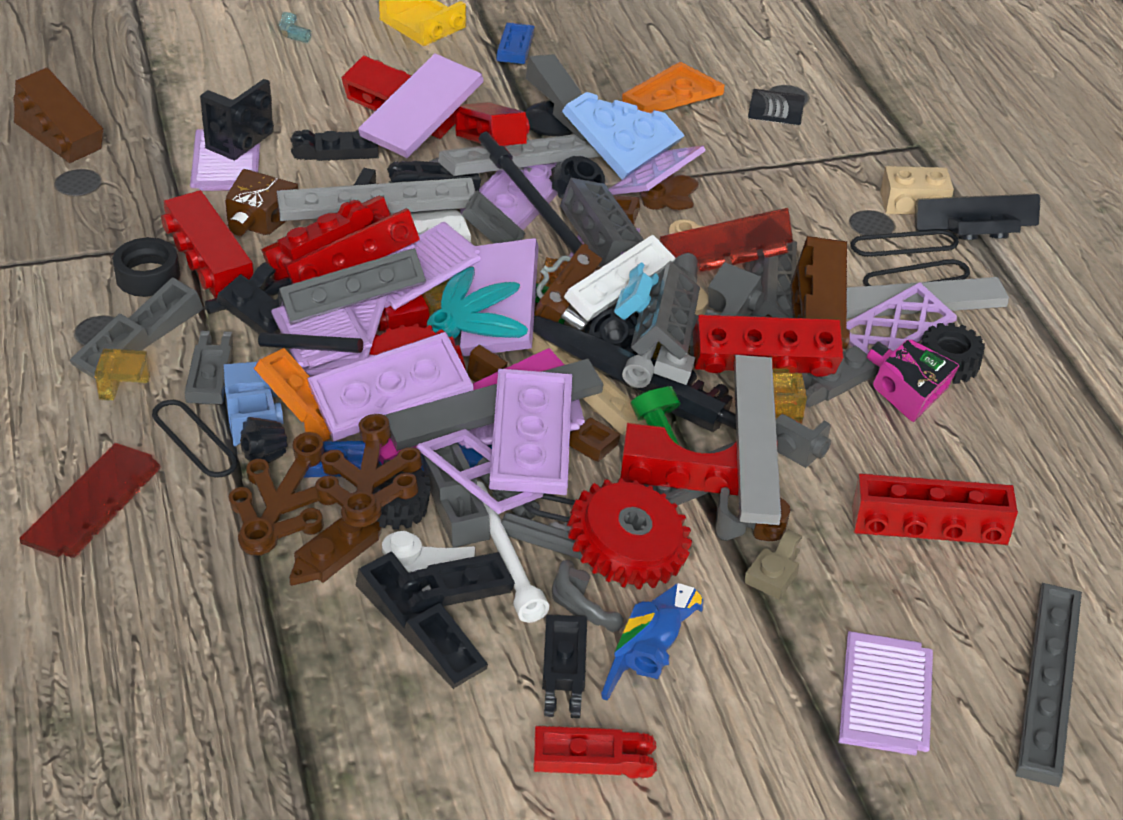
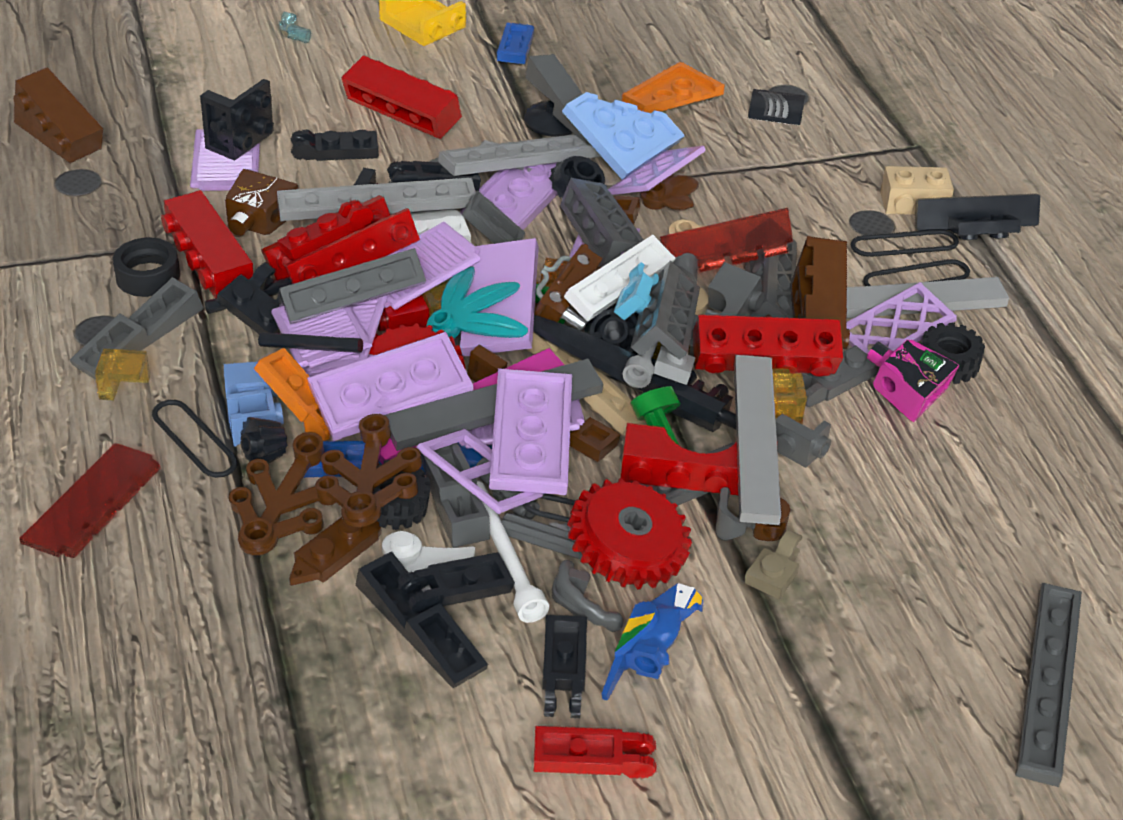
(206, 372): dark grey hinge -> none
(420, 105): lavender tile -> none
(503, 123): red brick -> none
(503, 160): black bar -> none
(886, 694): lavender window -> none
(934, 509): red brick -> none

